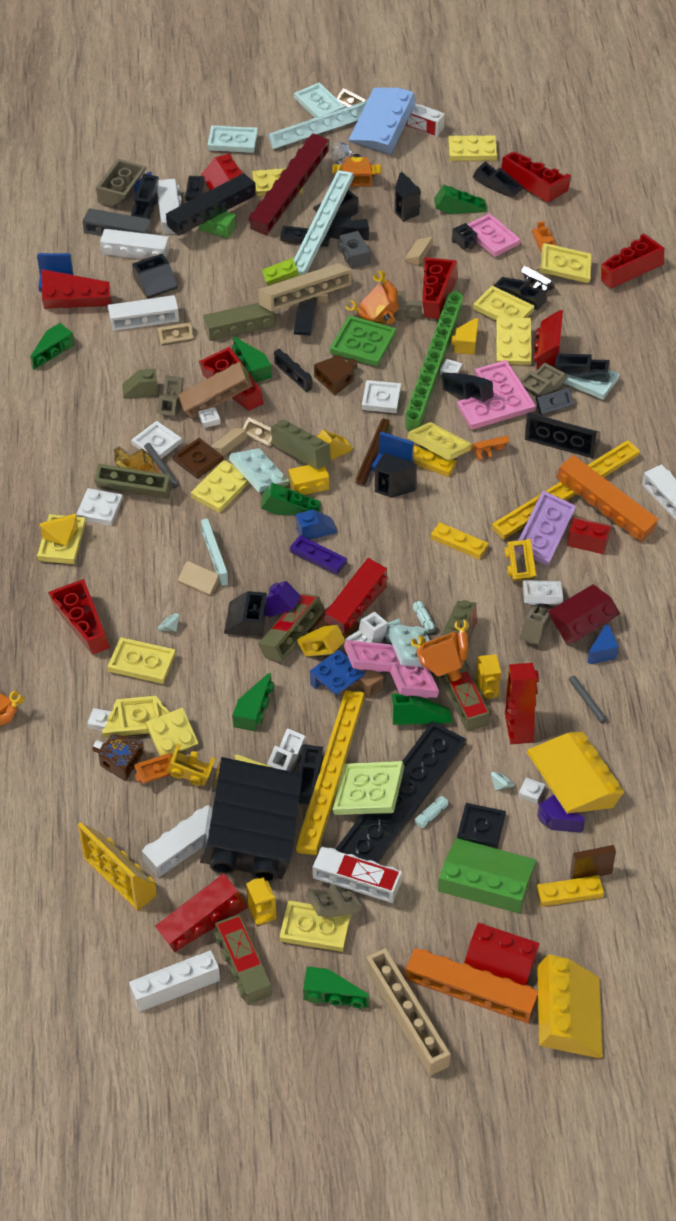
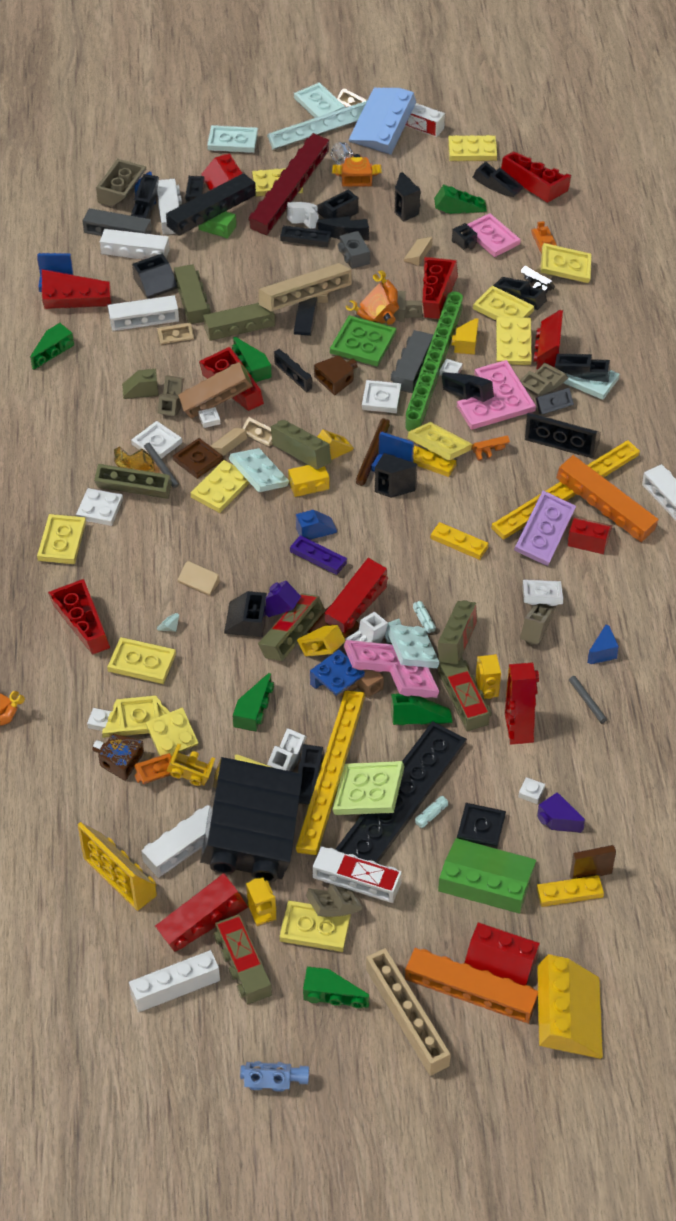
(59, 529): yellow slope -> none
(191, 293): none -> olive brick
(214, 552): light aqua tile -> none
(272, 1077): none -> medium blue brick
(280, 272): lime brick -> none
(286, 501): green slope -> none
(302, 213): none -> white brick
(322, 220): light aqua plate -> none
(412, 360): none -> dark grey brick
(444, 653): orange torso -> none
(501, 781): light aqua slope -> none
(529, 560): yellow window -> none
(576, 773): yellow slope -> none
(583, 613): dark red slope -> none
(633, 261): red wedge -> none

